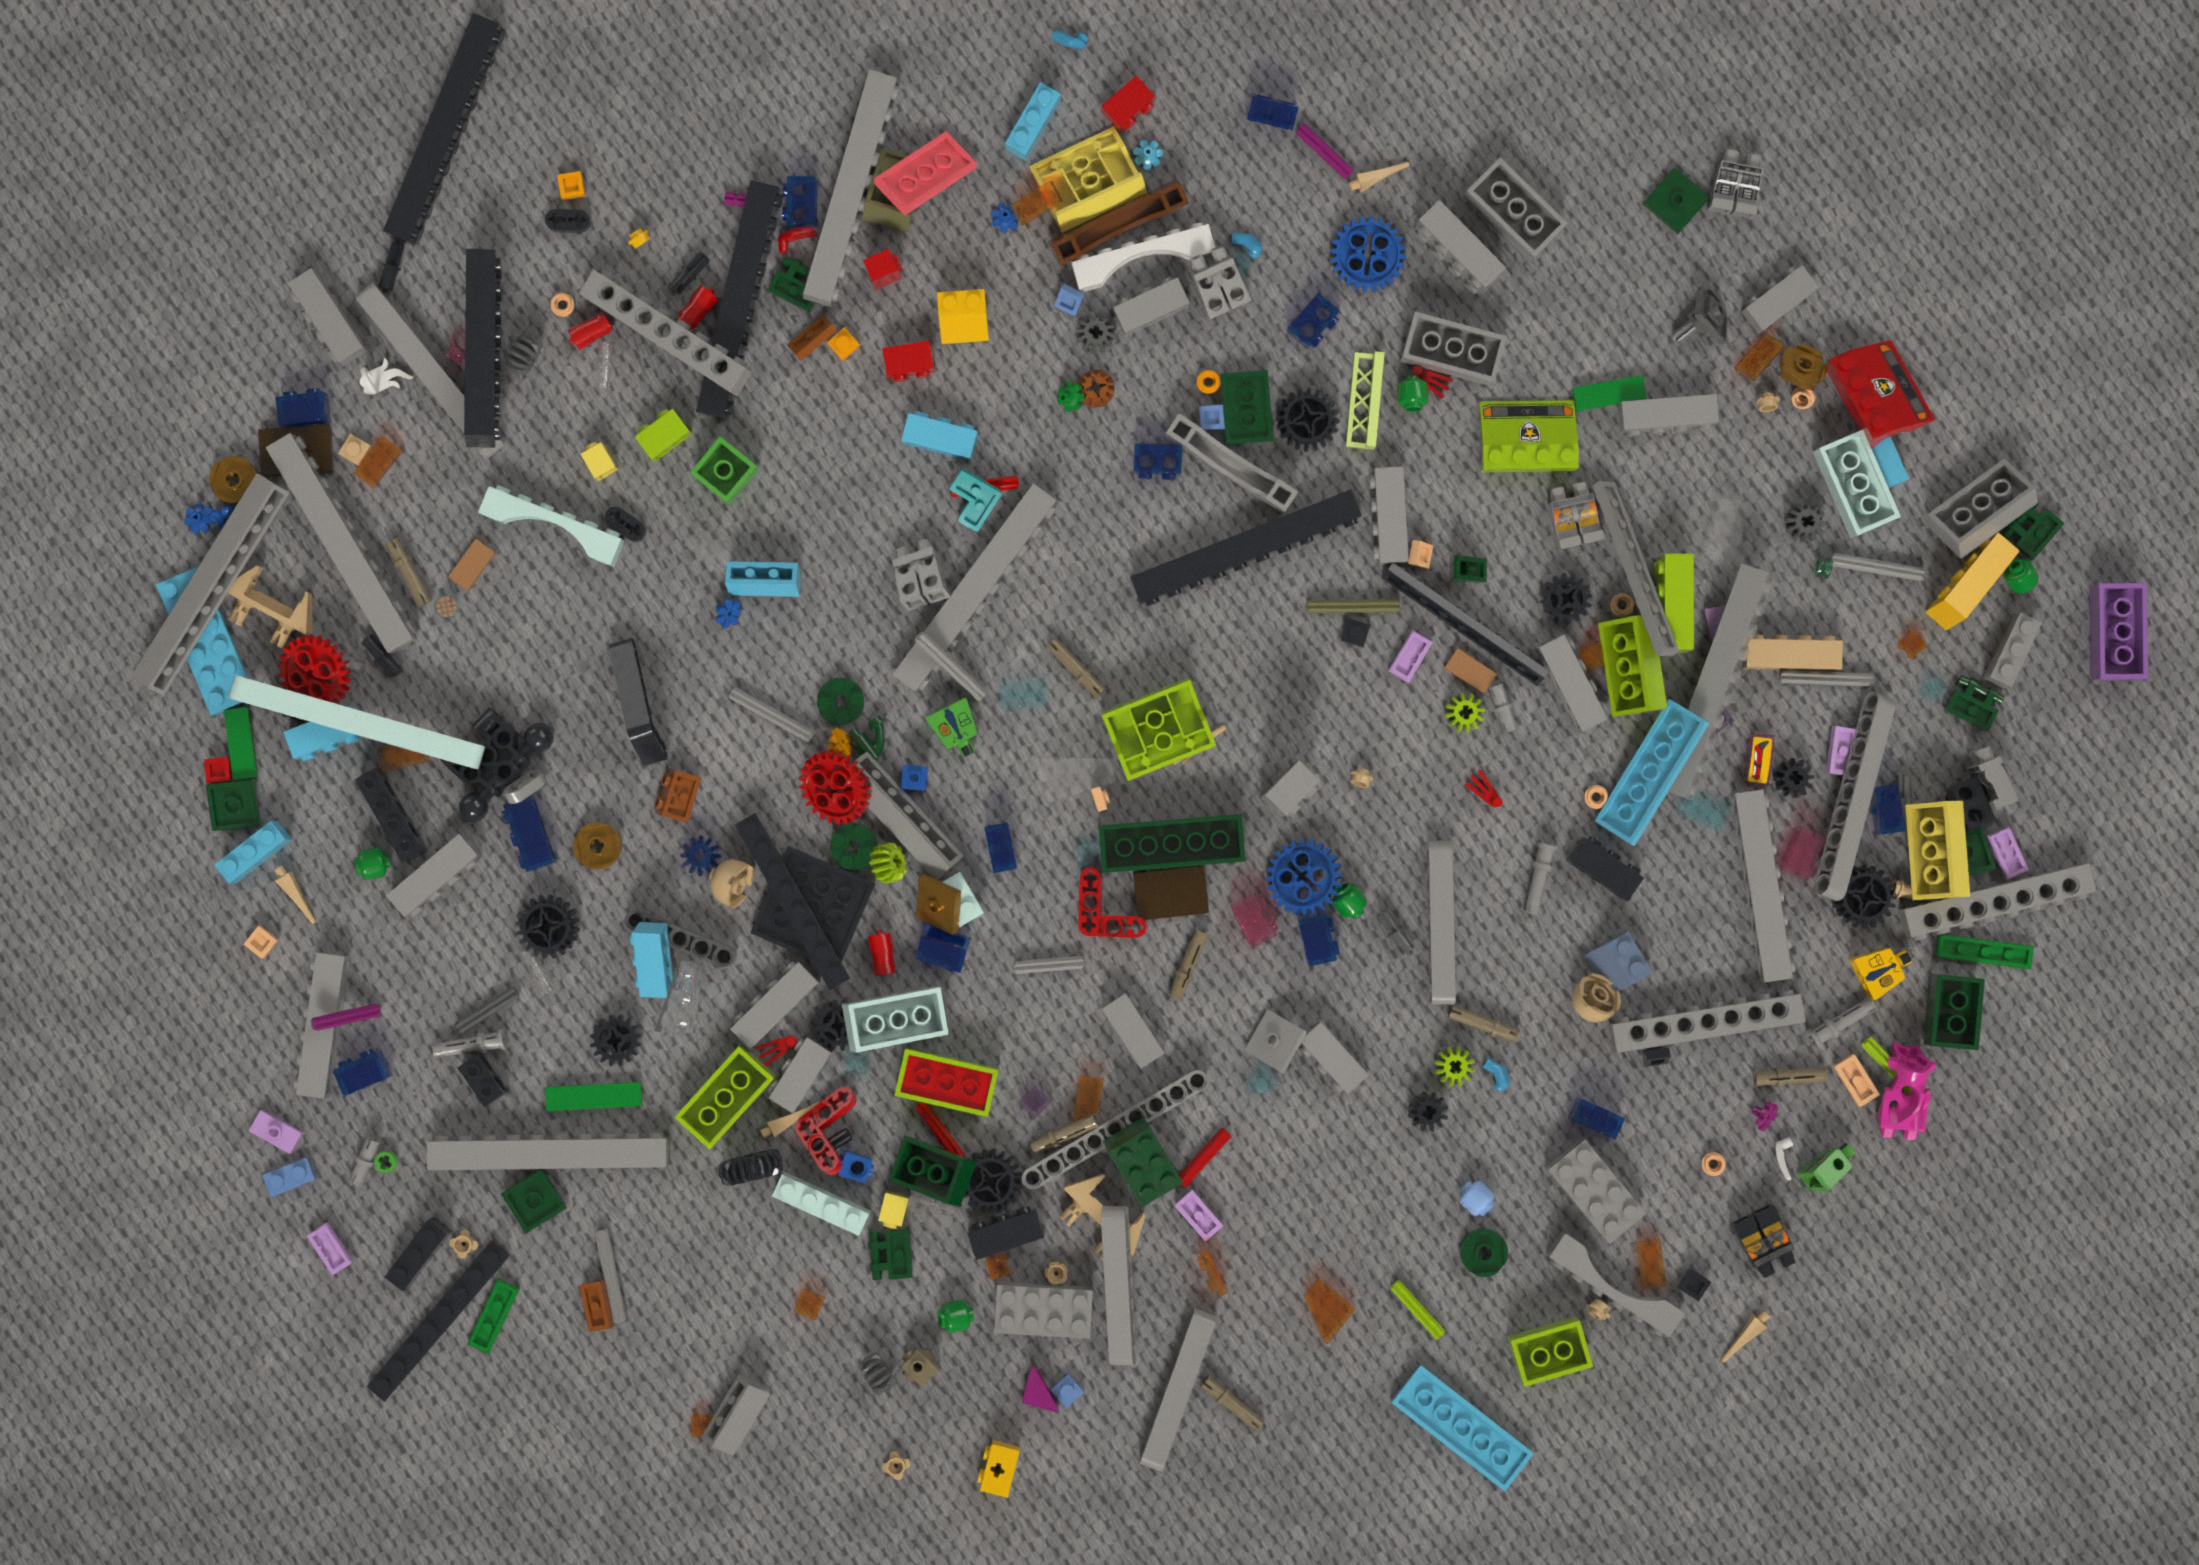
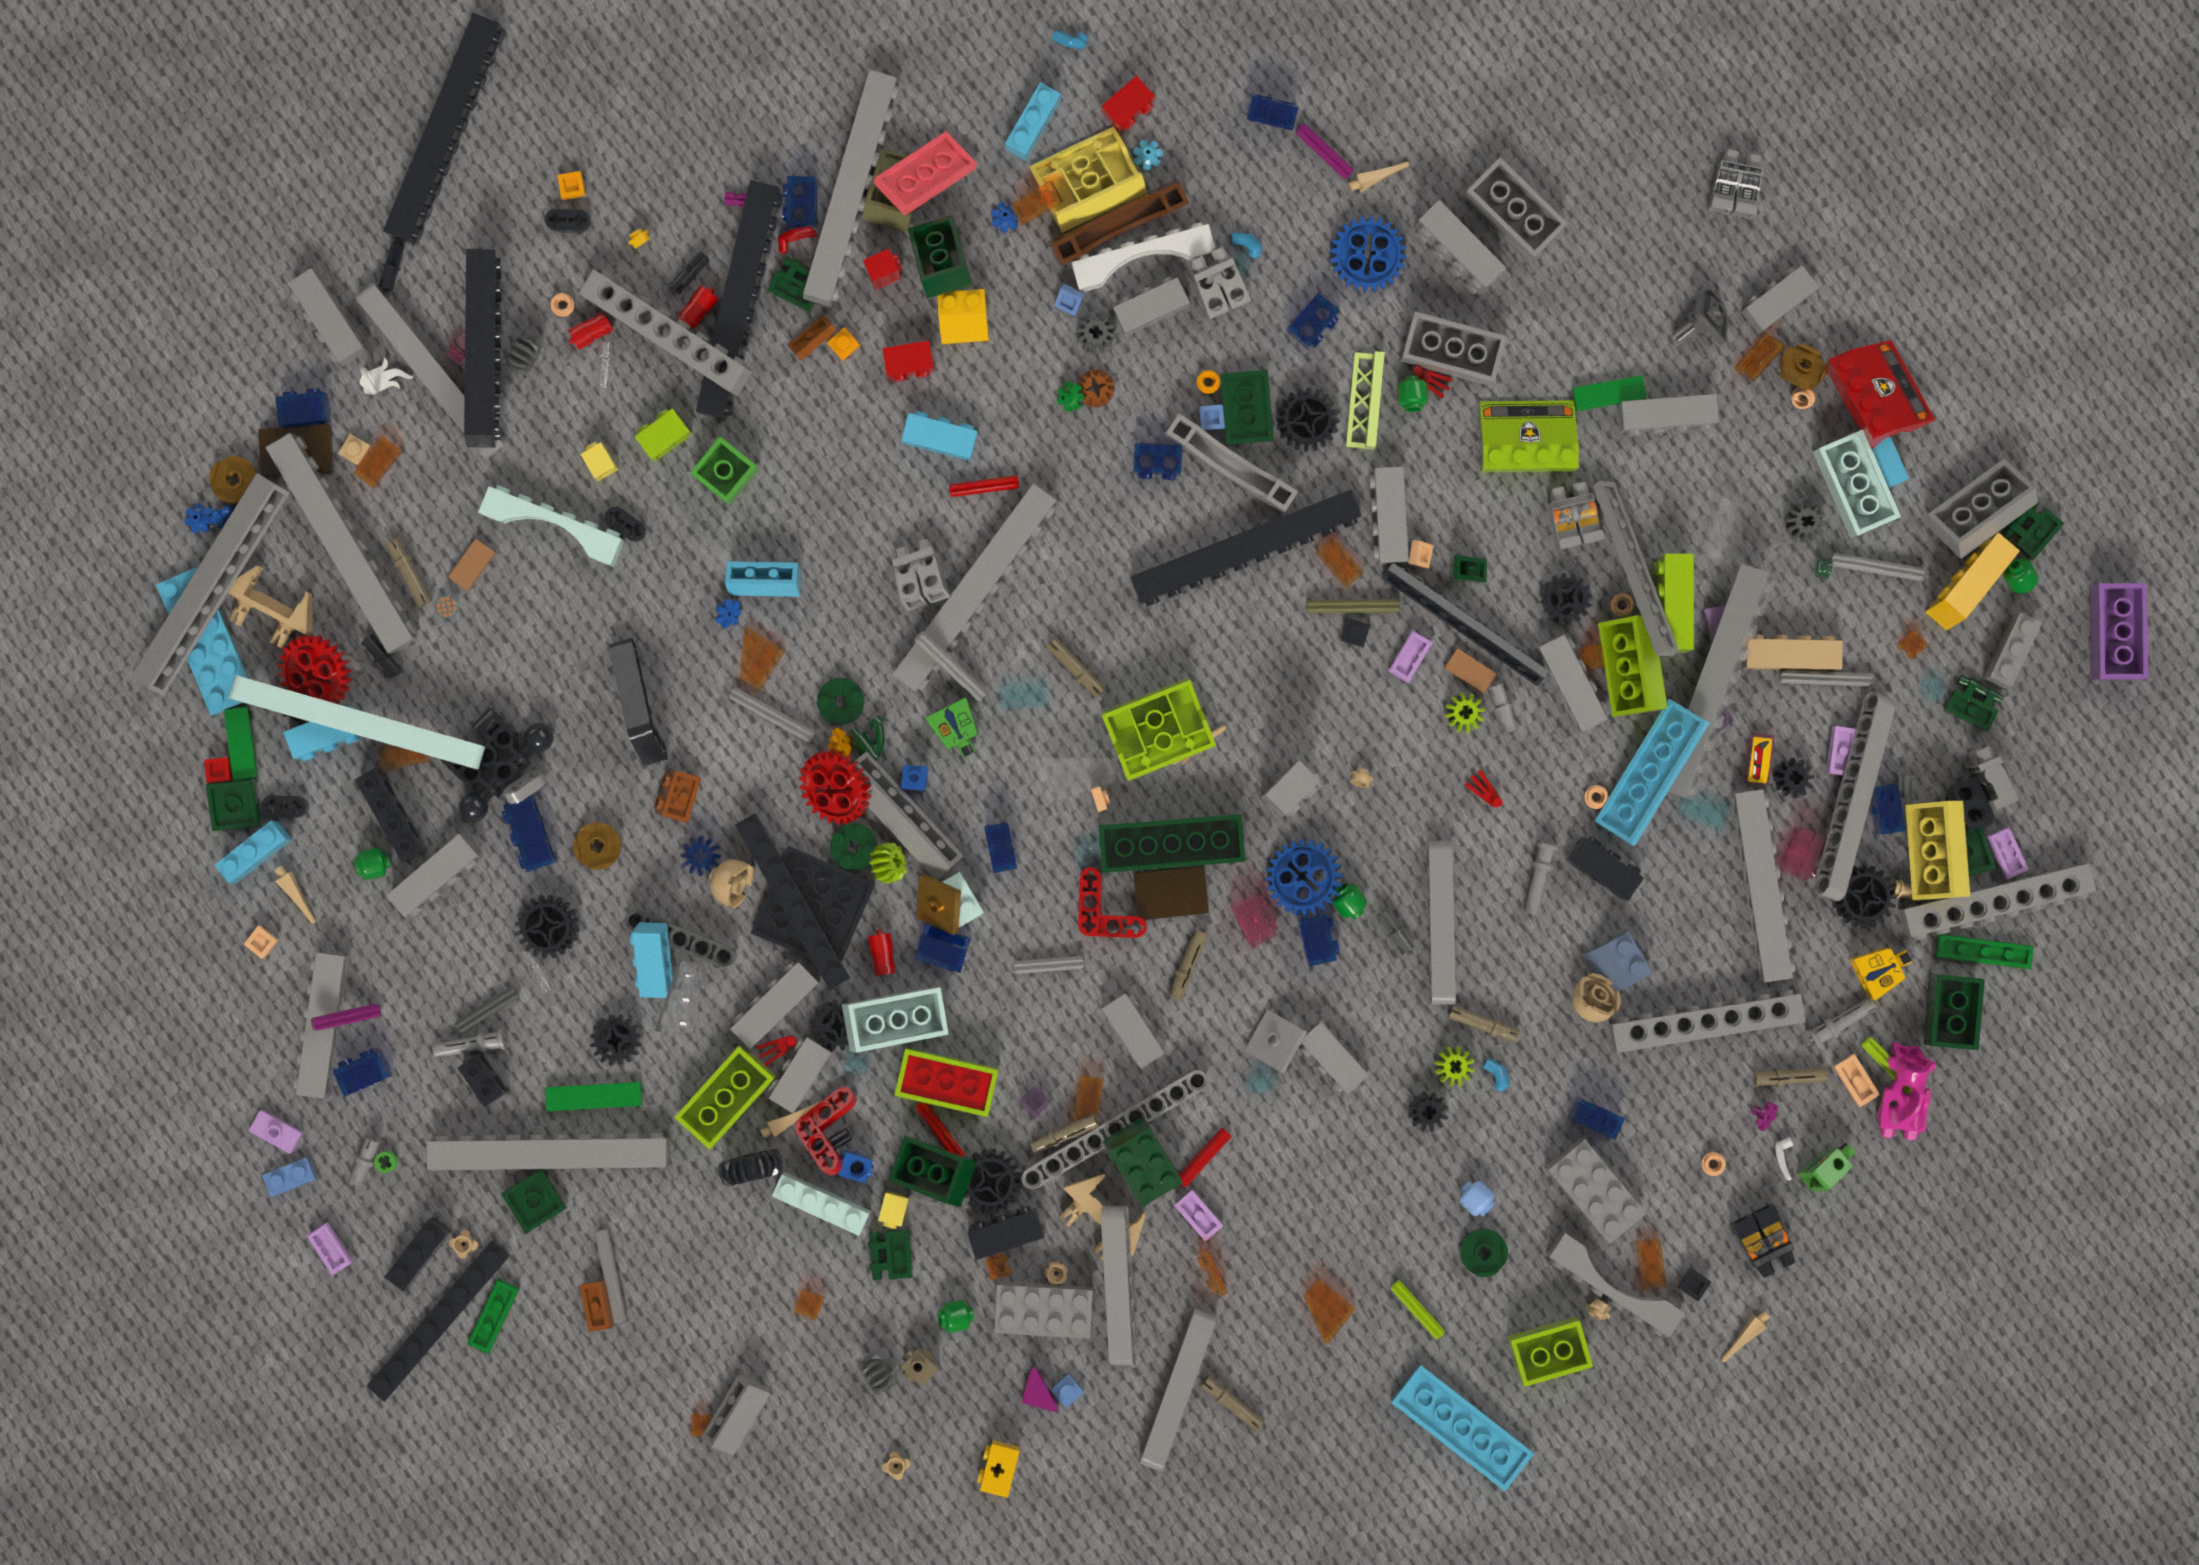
(284, 812): none -> black beam
(758, 659): none -> clear orange wing
(939, 256): none -> dark green brick
(980, 498): teal plate -> none
(1339, 562): none -> clear orange plate
(1656, 1056): black plate -> none
(1676, 200): dark green plate -> none
(1767, 402): tan plate -> none

